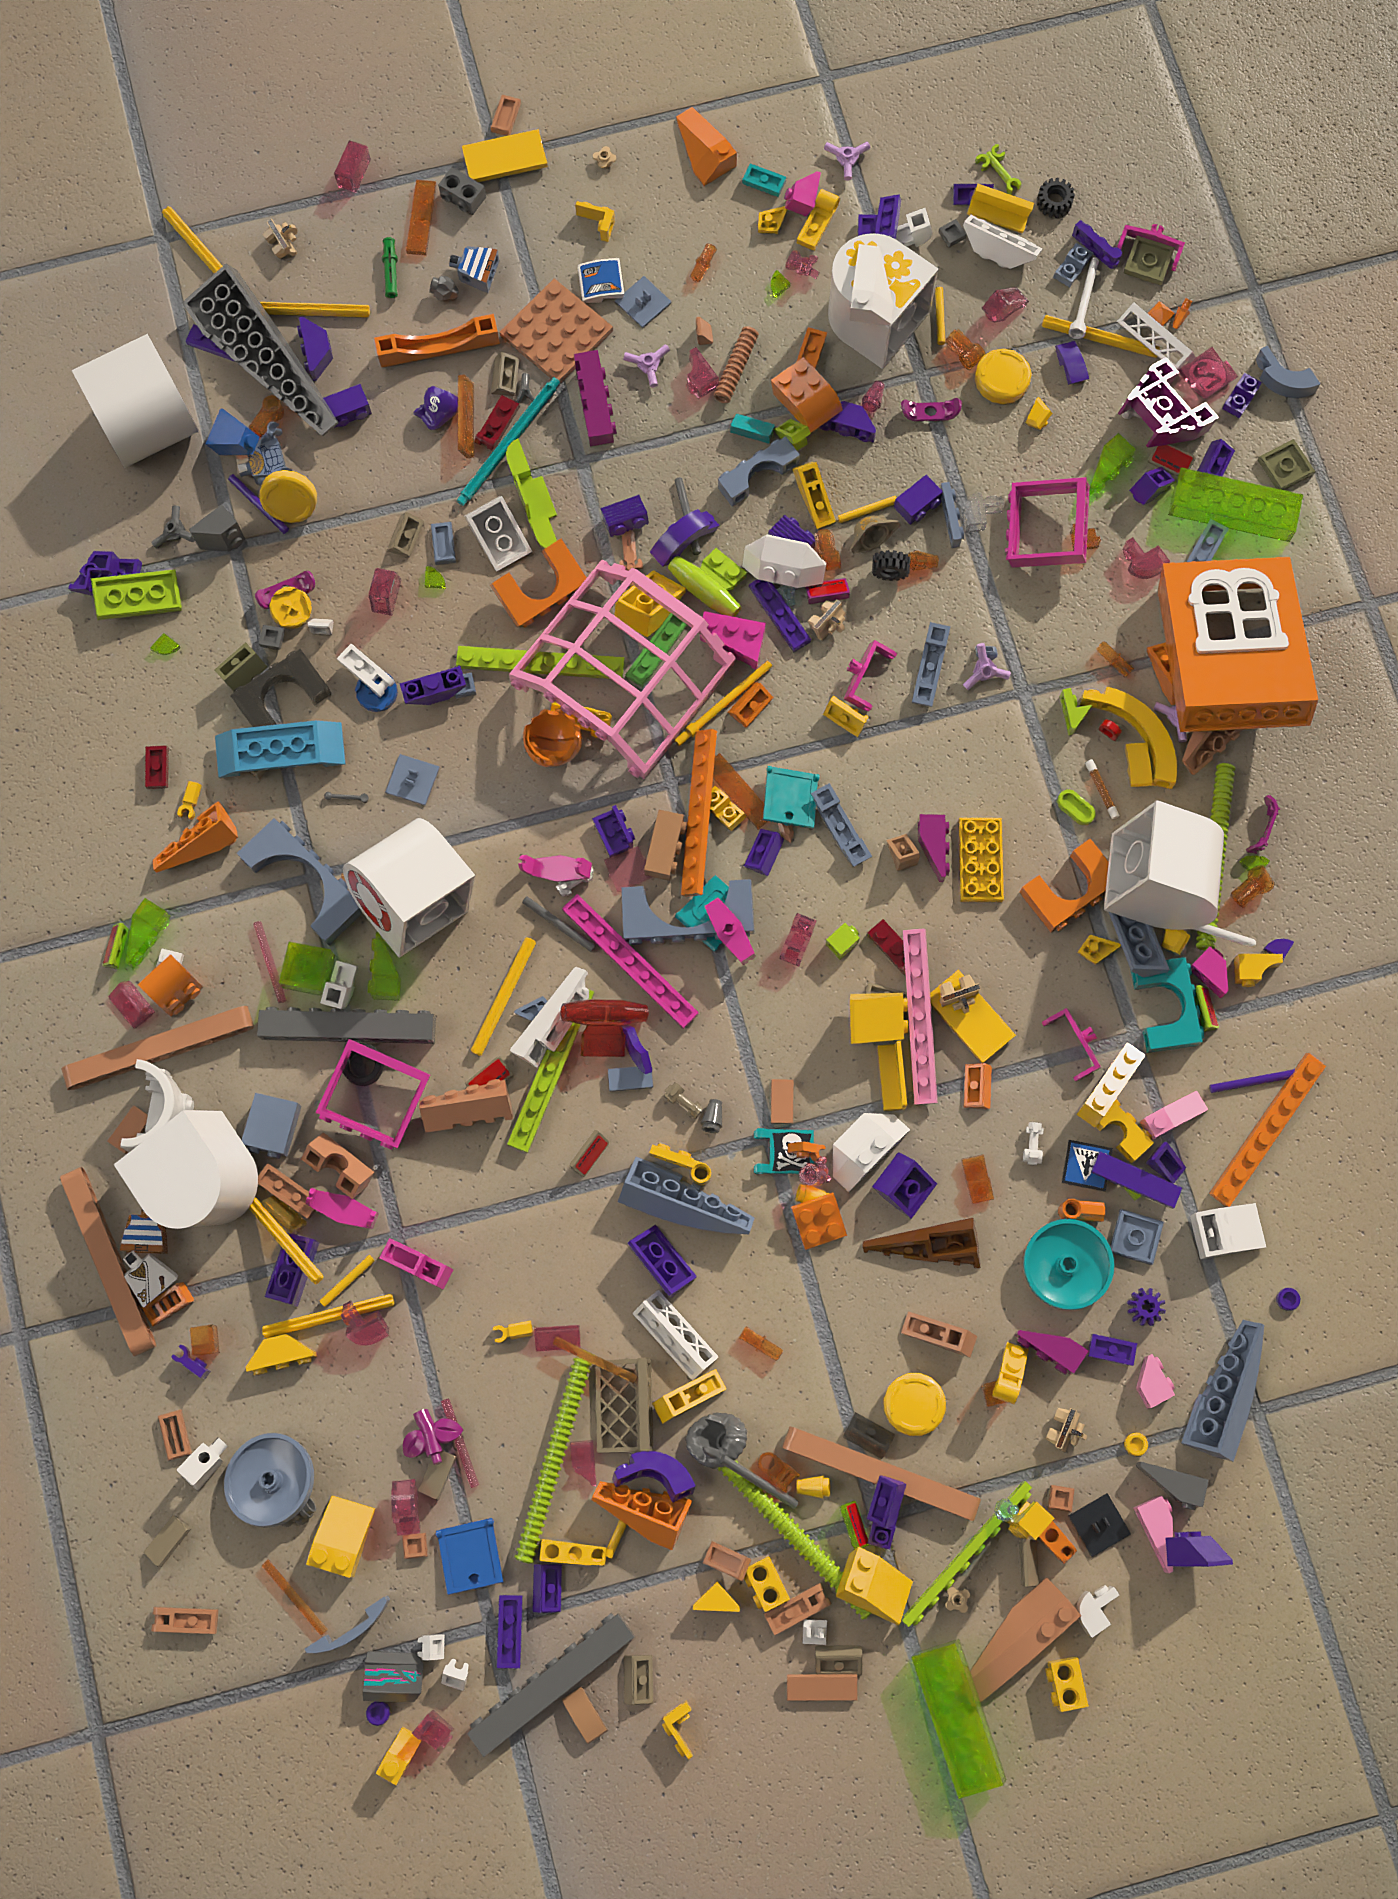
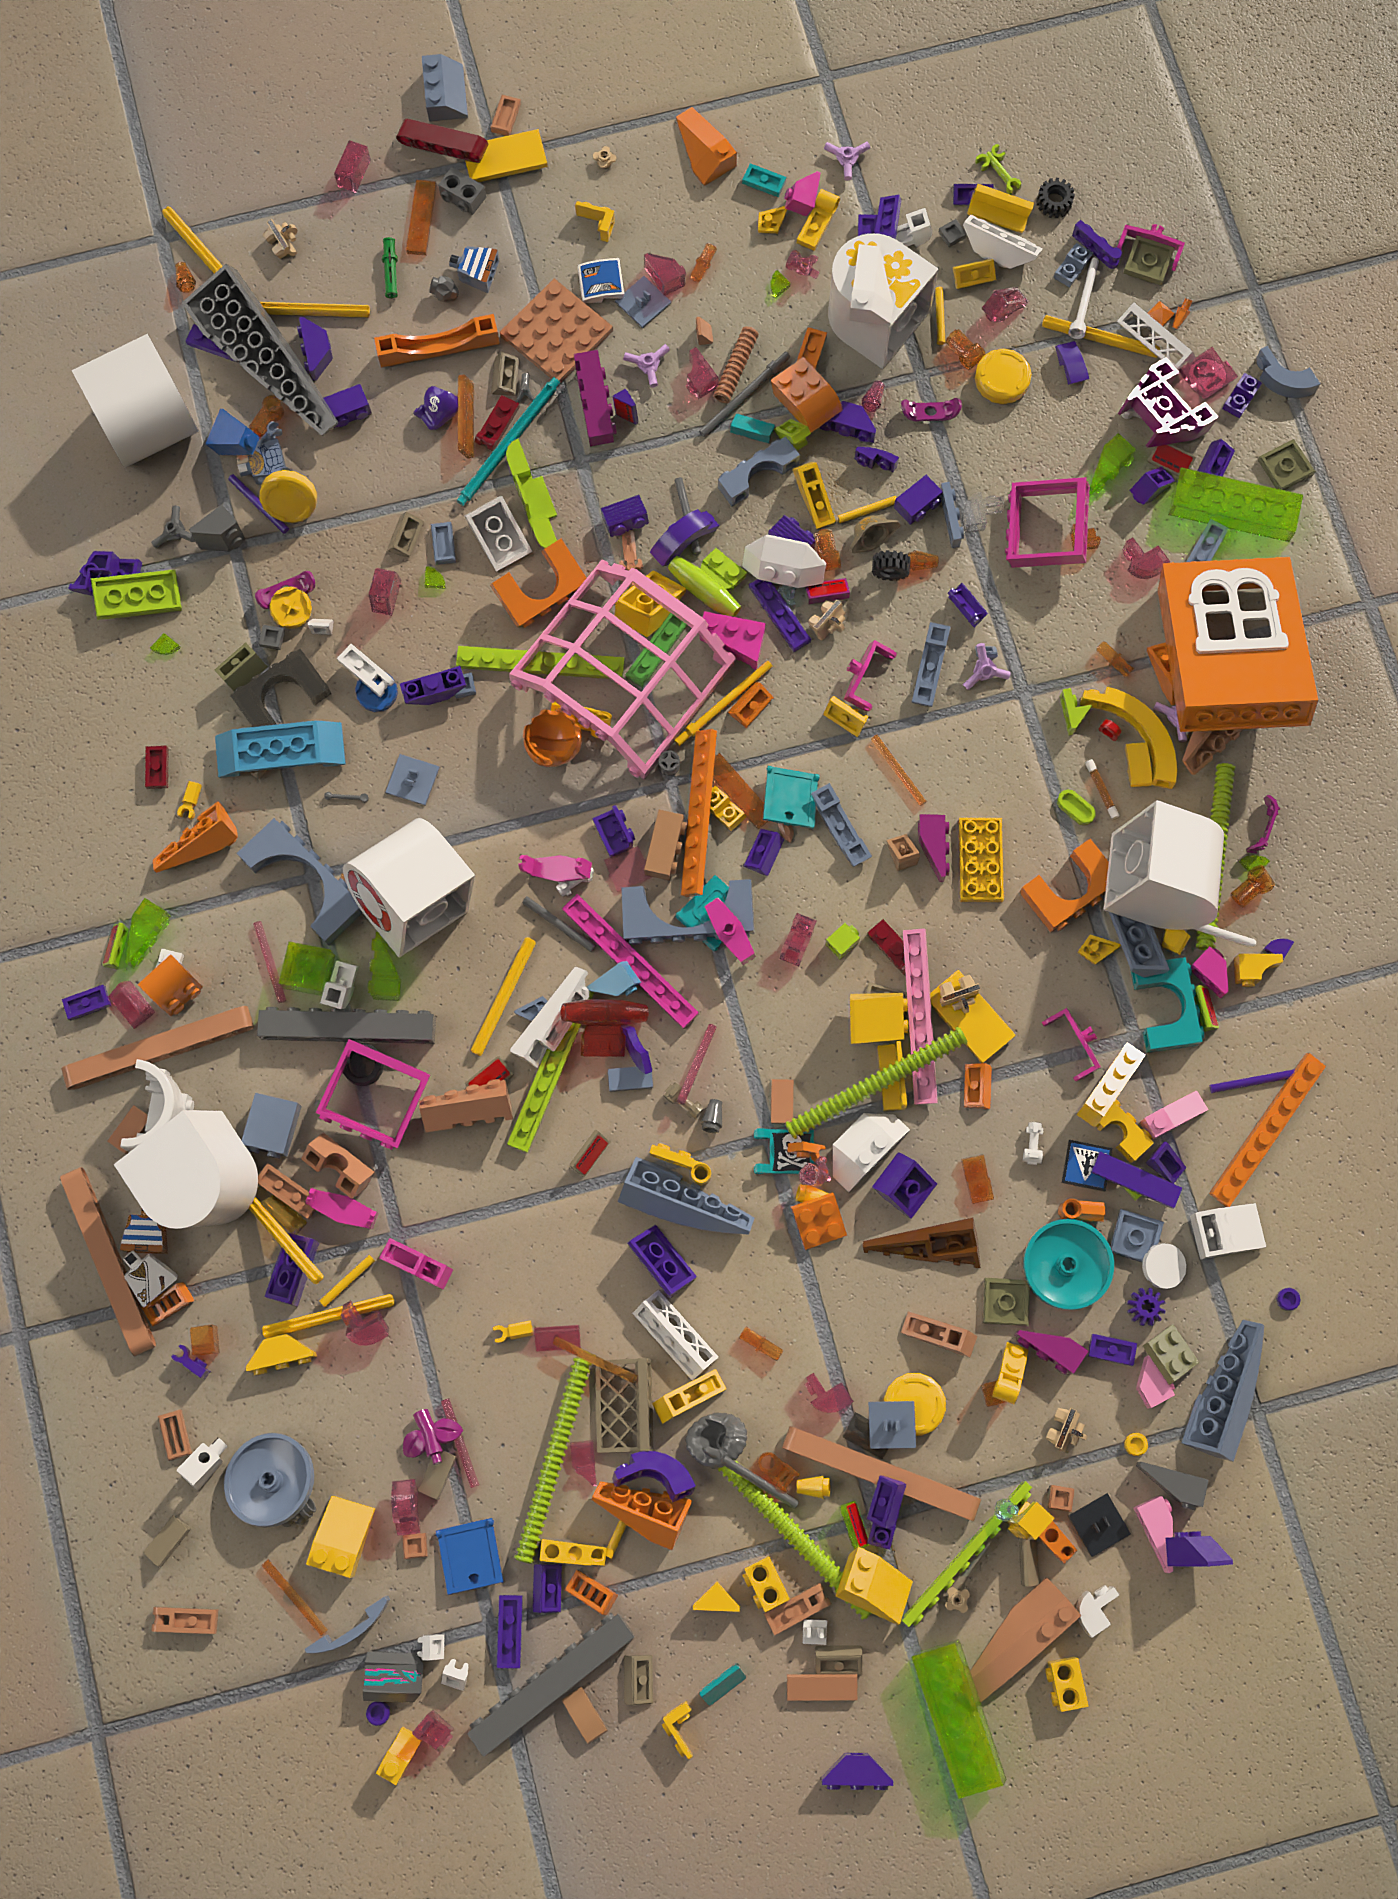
(86, 1002): none -> dark purple plate
(184, 278): none -> clear orange cone
(442, 140): none -> dark red beam
(444, 88): none -> sand blue slope
(607, 1604): none -> orange slope
(617, 981): none -> dark azure slope
(625, 406): none -> slope
(665, 272): none -> clear pink slope
(669, 758): none -> dark grey wheel
(696, 1064): none -> clear pink bar
(722, 1684): none -> teal slope
(727, 1561): nougat tile -> none
(771, 369): none -> dark grey bar
(829, 1401): none -> clear pink brick
(857, 1771): none -> dark purple slope
(869, 456): none -> dark purple slope
(876, 1083): none -> lime piece
(892, 1424): none -> sand blue piece
(898, 770): none -> clear orange bar
(967, 604): none -> dark purple hinge
(974, 273): none -> yellow plate
(1006, 1302): none -> olive tile
(1038, 415): yellow piece -> none
(1164, 1266): none -> white tile
(1171, 1354): none -> plate

